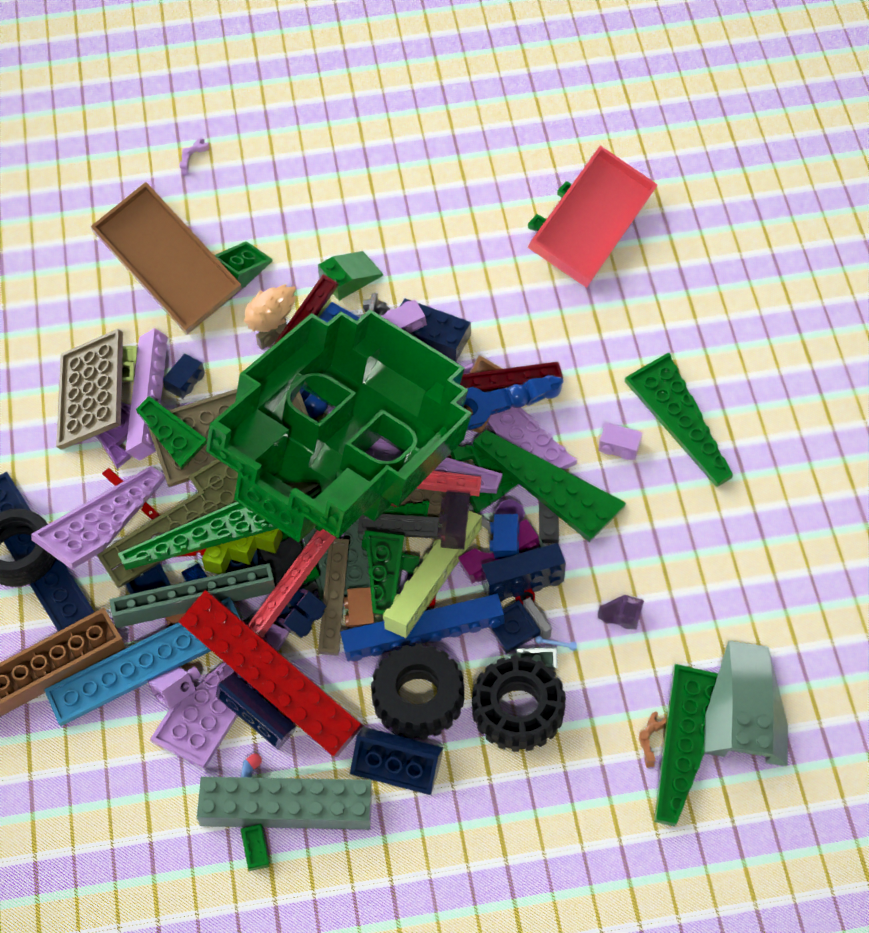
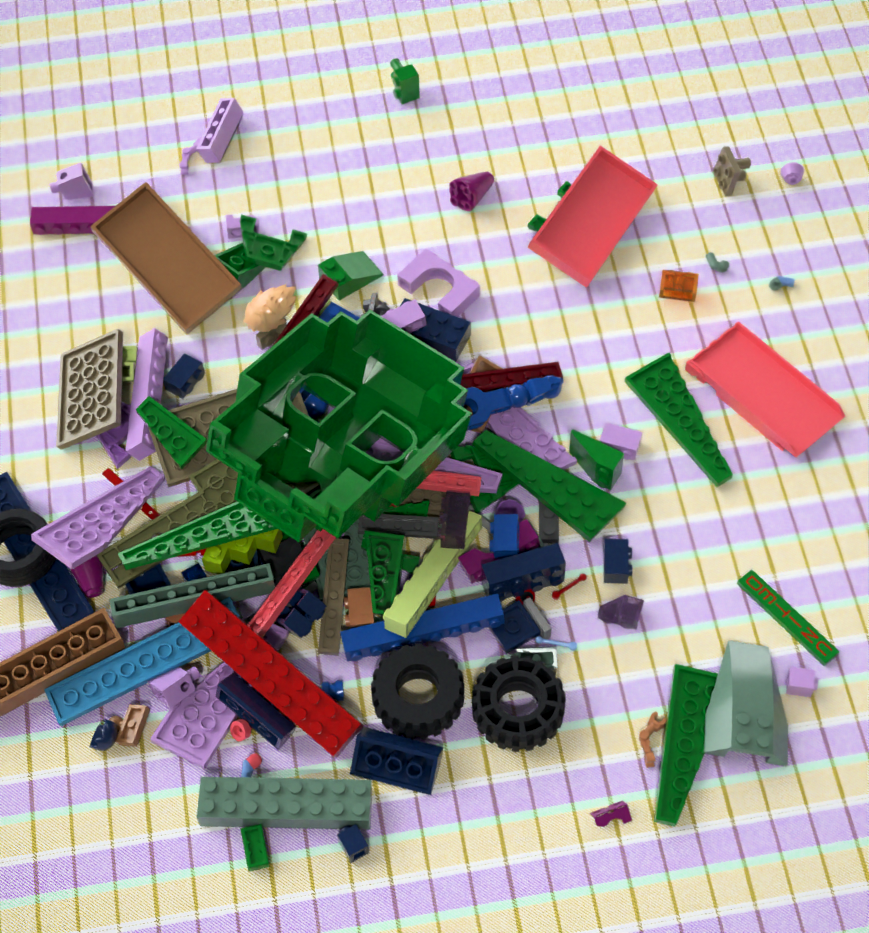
(66, 219): none -> magenta brick
(73, 183): none -> lavender torso
(90, 577): none -> magenta cone
(104, 736): none -> dark blue hair
(132, 725): none -> medium nougat plate
(219, 130): none -> lavender brick
(233, 226): none -> lavender leg
(240, 730): none -> coral tile
(268, 250): none -> green wing
(335, 689): none -> blue wheel
(353, 843): none -> dark blue brick
(405, 82): none -> green brick
(430, 266): none -> lavender arch
(470, 189): none -> magenta cone
(556, 594): none -> red hinge
(597, 459): none -> green slope
(616, 561): none -> dark blue brick
(621, 813): none -> magenta piece
(678, 285): none -> clear orange brick
(715, 265): none -> sand green arm
(728, 170): none -> dark tan plate
(766, 390): none -> coral piece
(780, 281): none -> arm
(788, 617): none -> green tile
(792, 172): none -> lavender cone
(801, 682): none -> lavender brick

